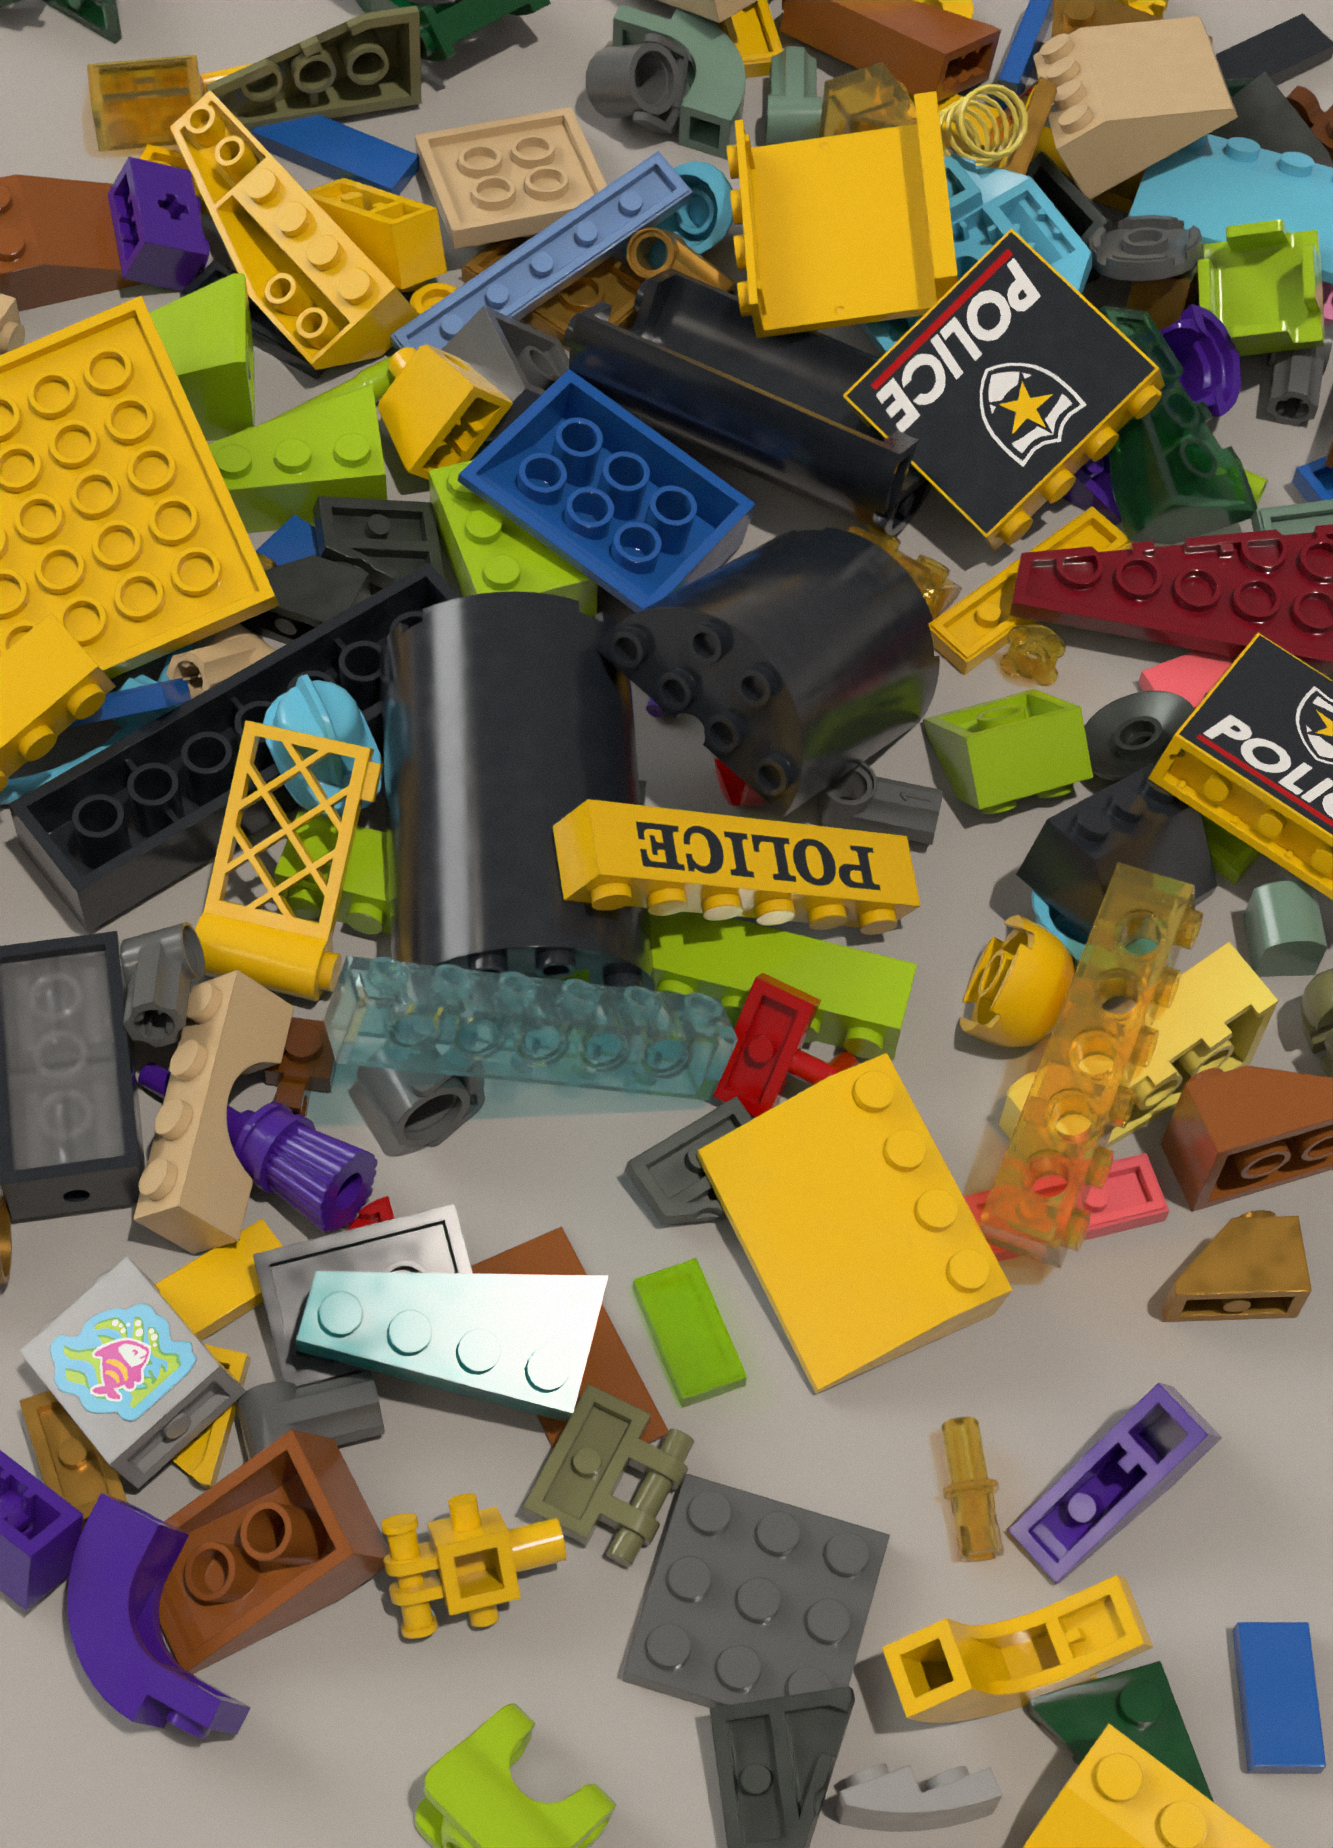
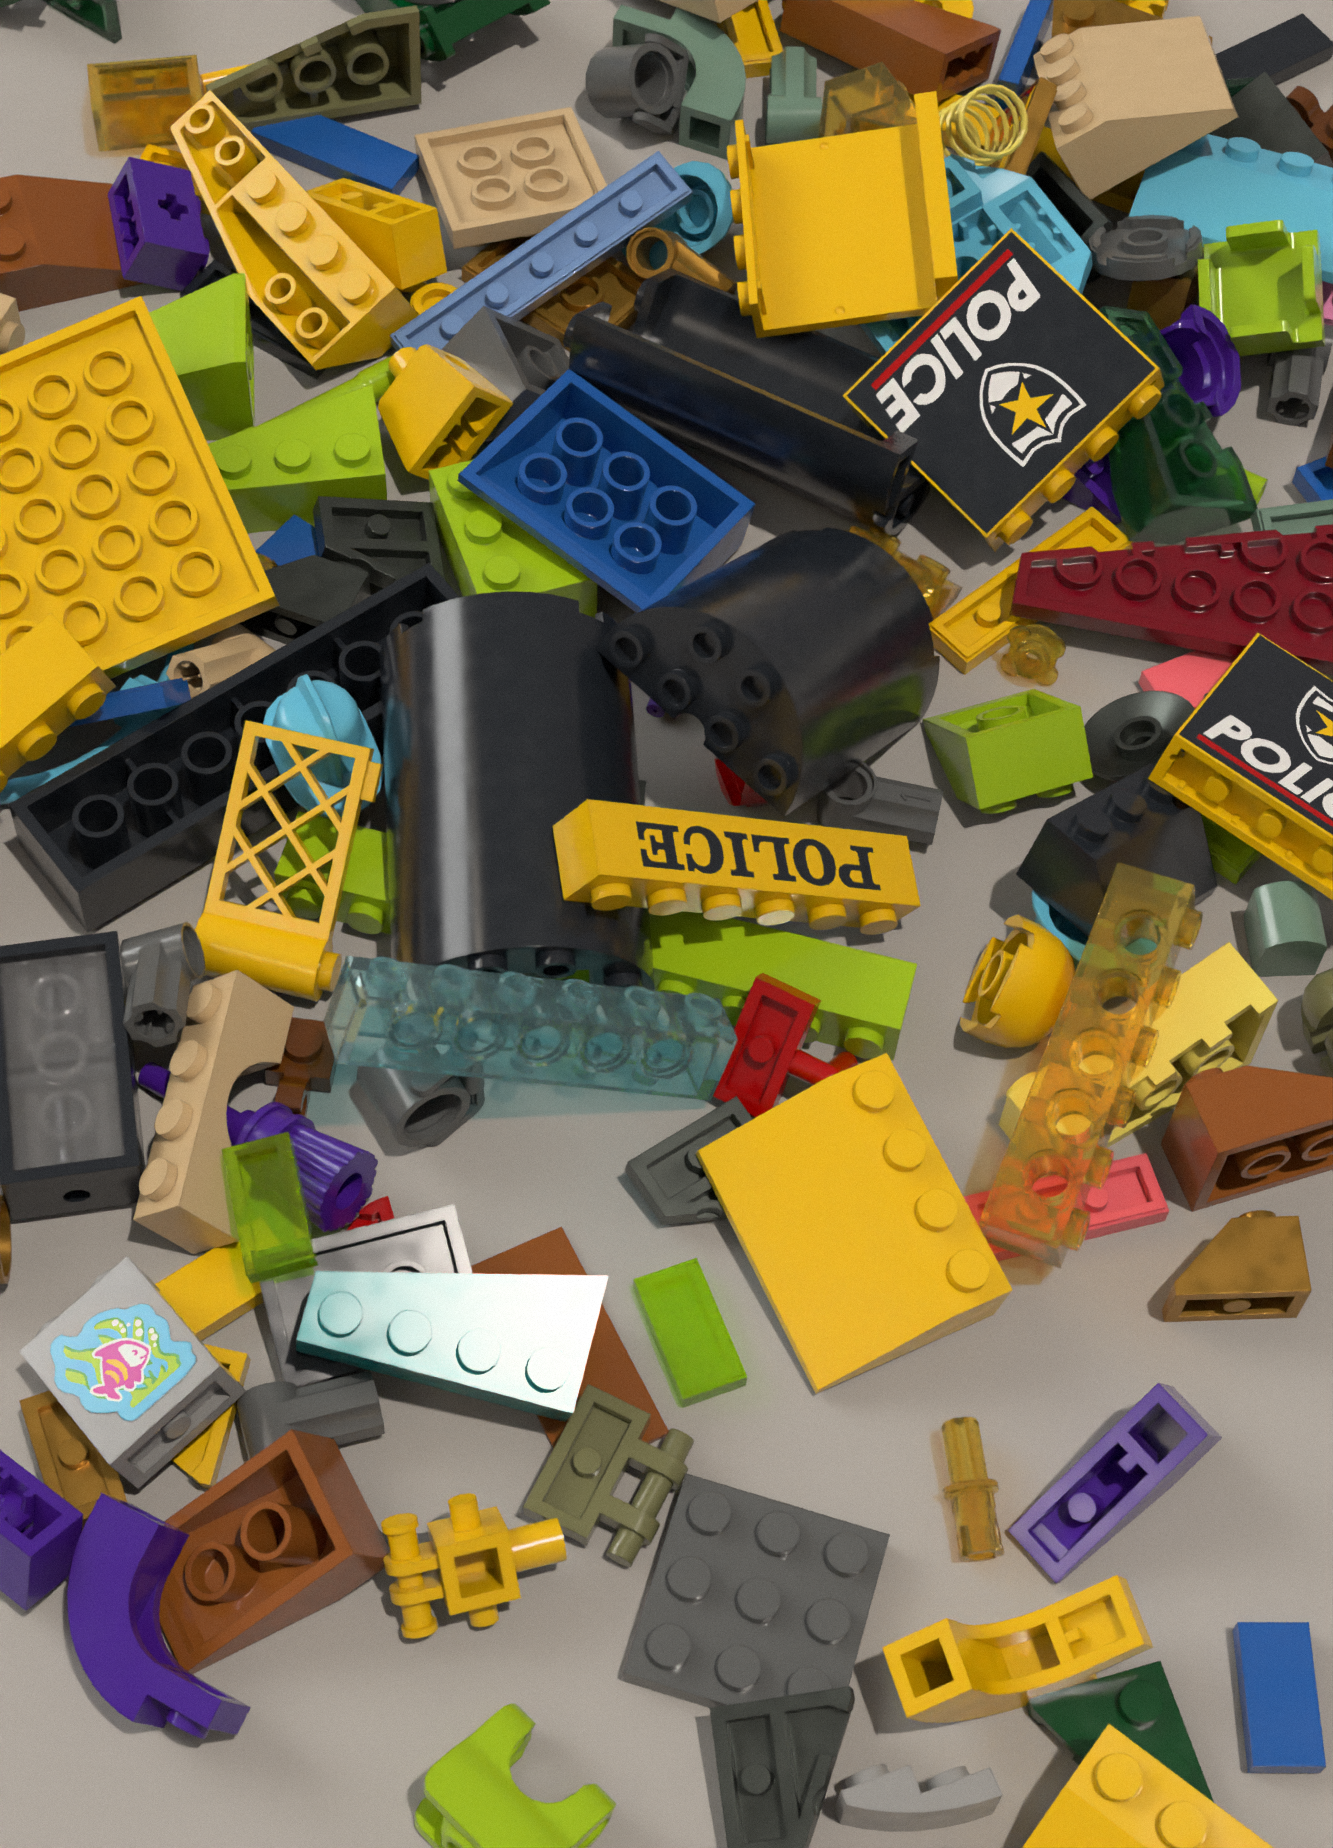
(269, 1207): none -> clear neon green tile

